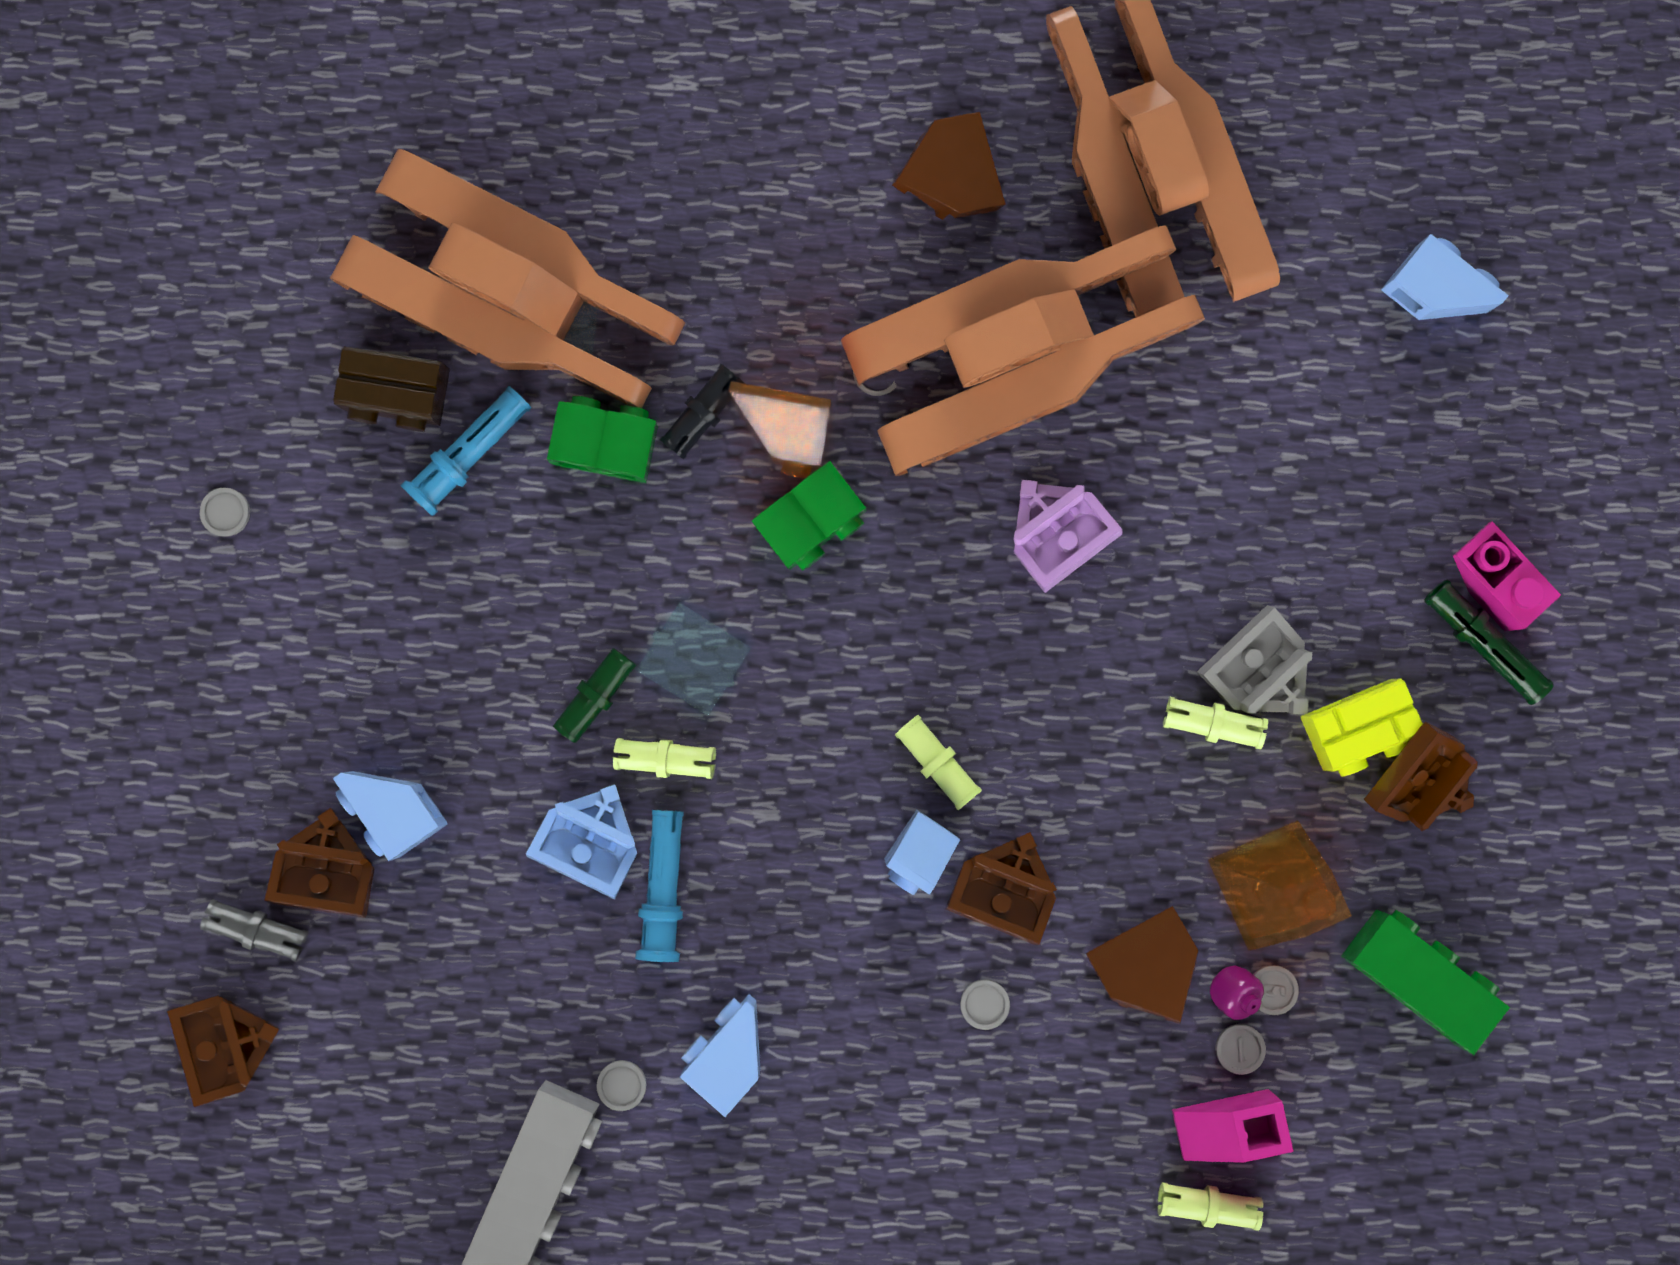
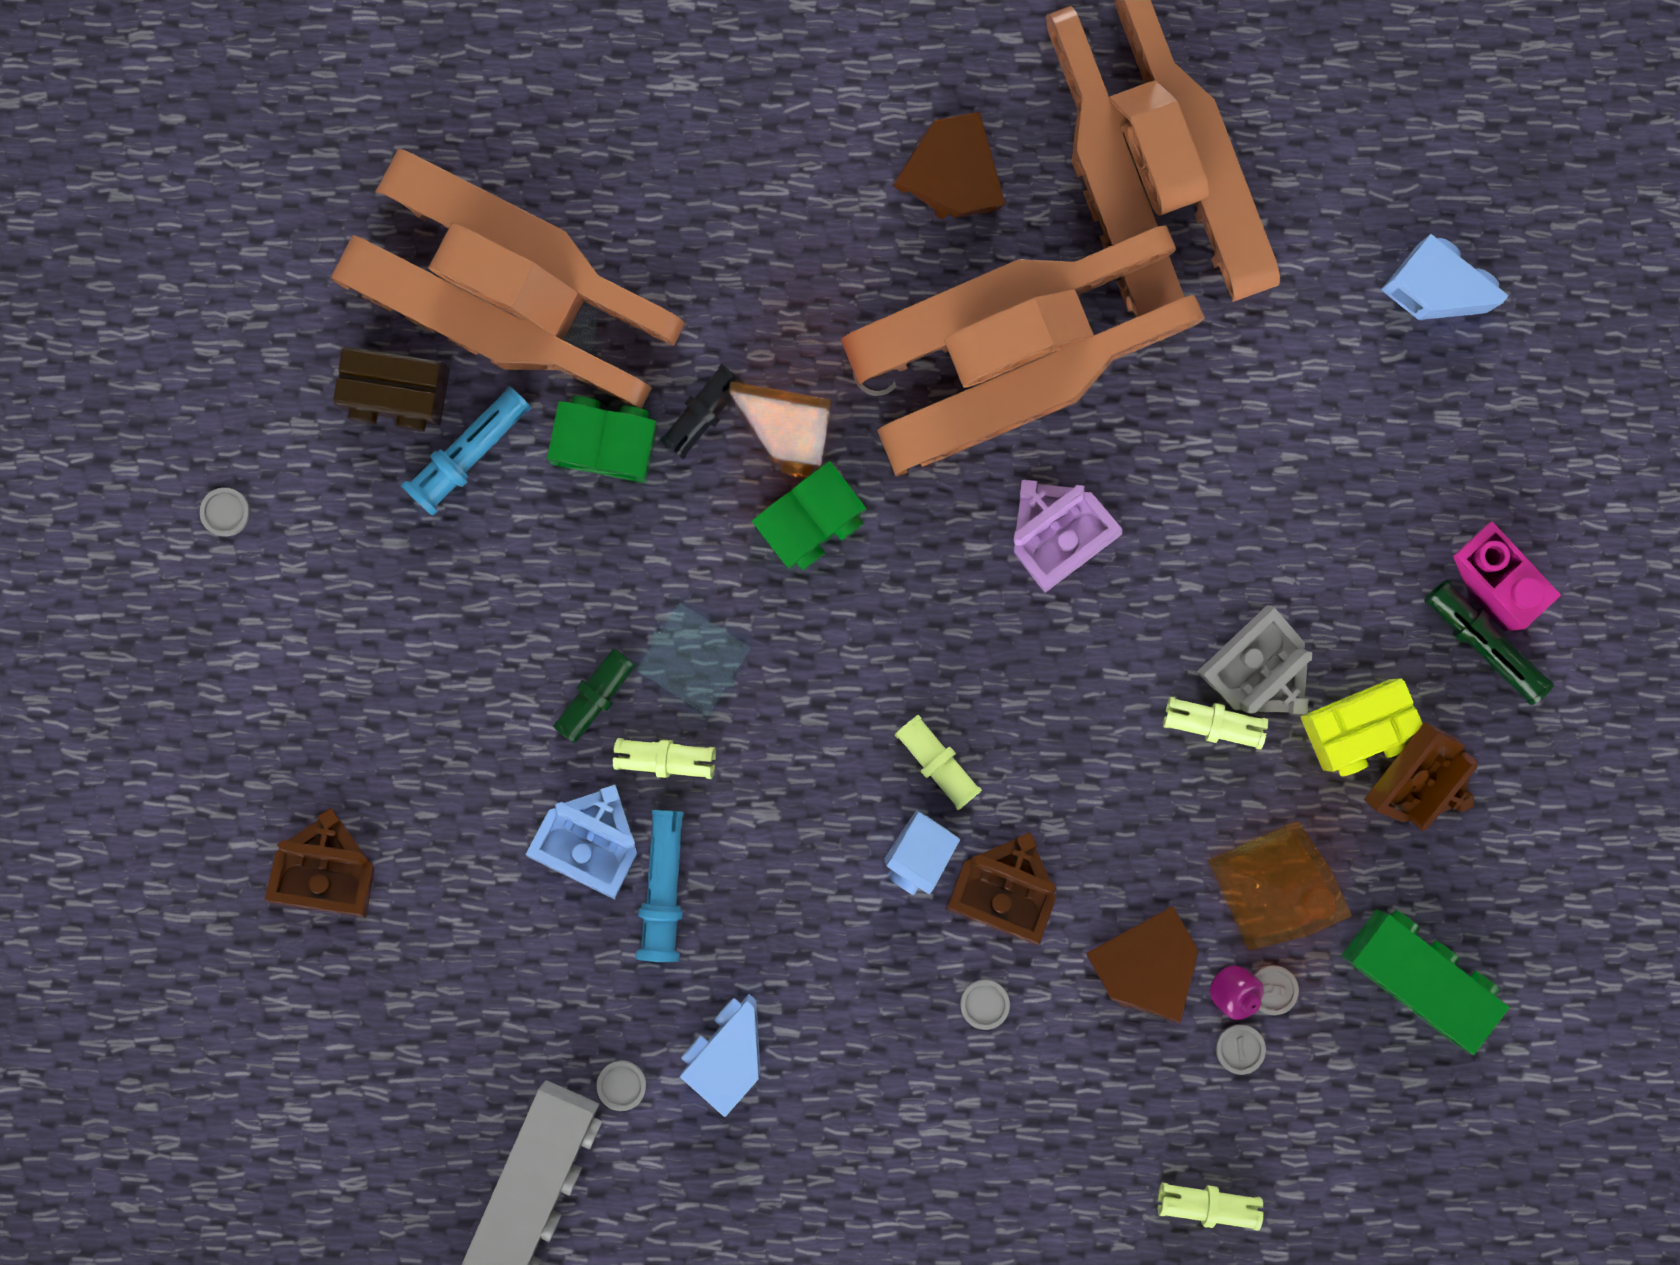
(219, 1046): reddish brown slope -> none
(253, 930): dark grey pin -> none
(392, 810): light blue slope -> none
(1233, 1129): dark pink slope -> none

